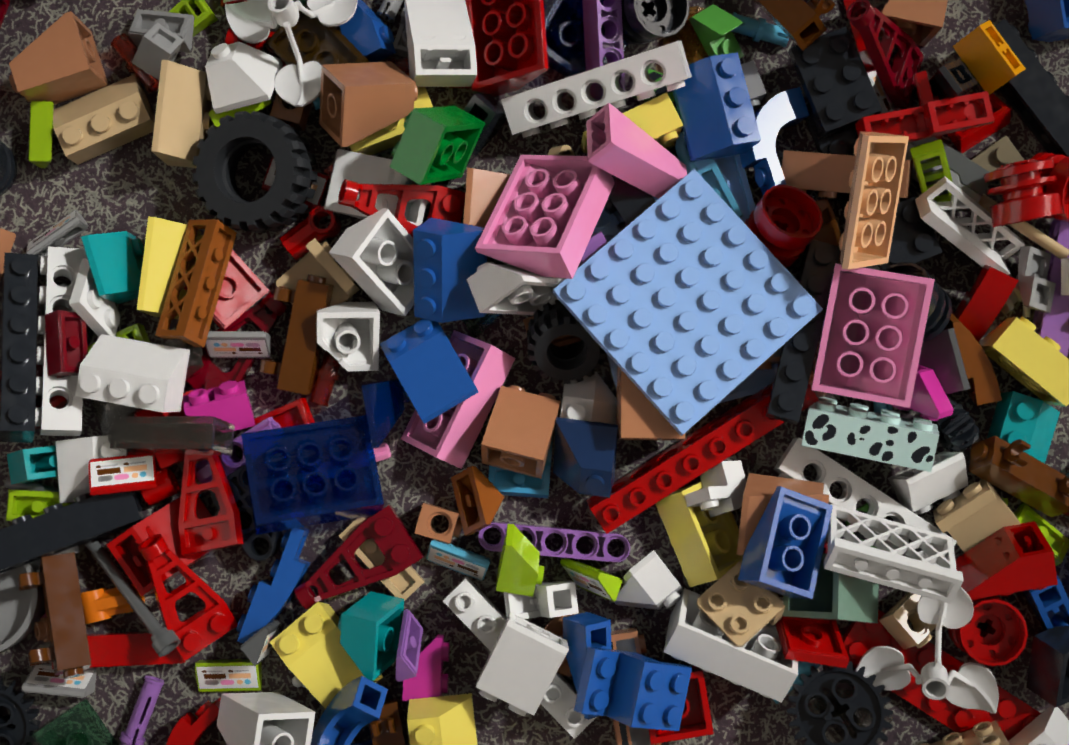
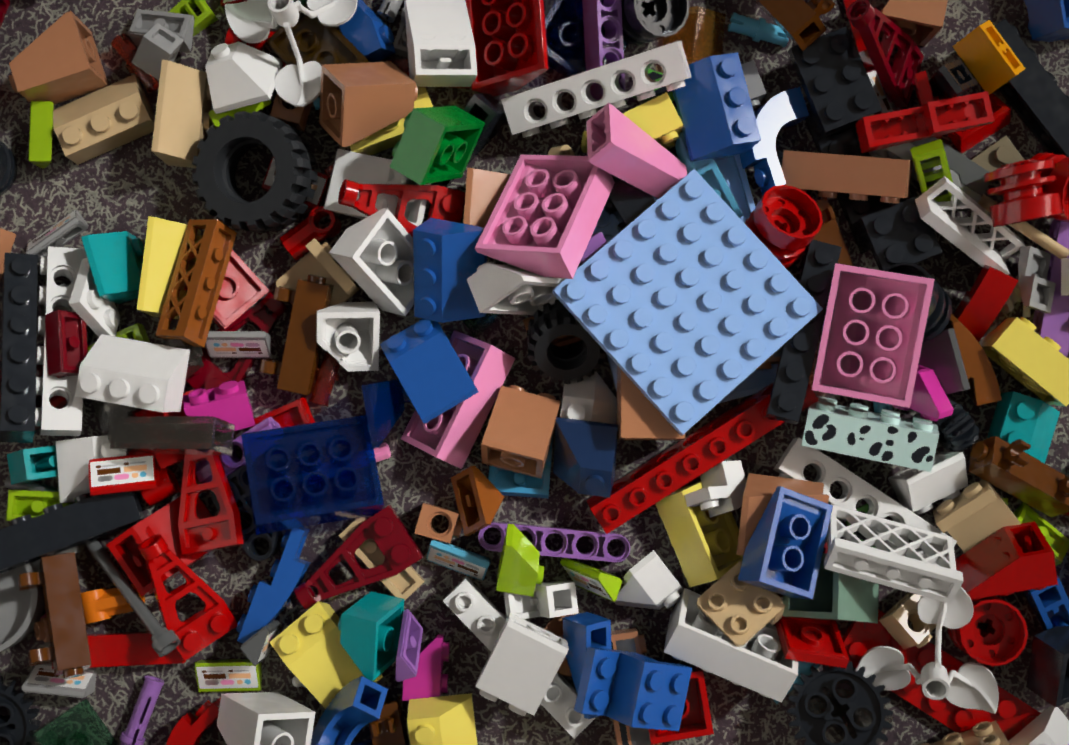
(714, 31): bright green slope -> none
(872, 199): light nougat slope -> none

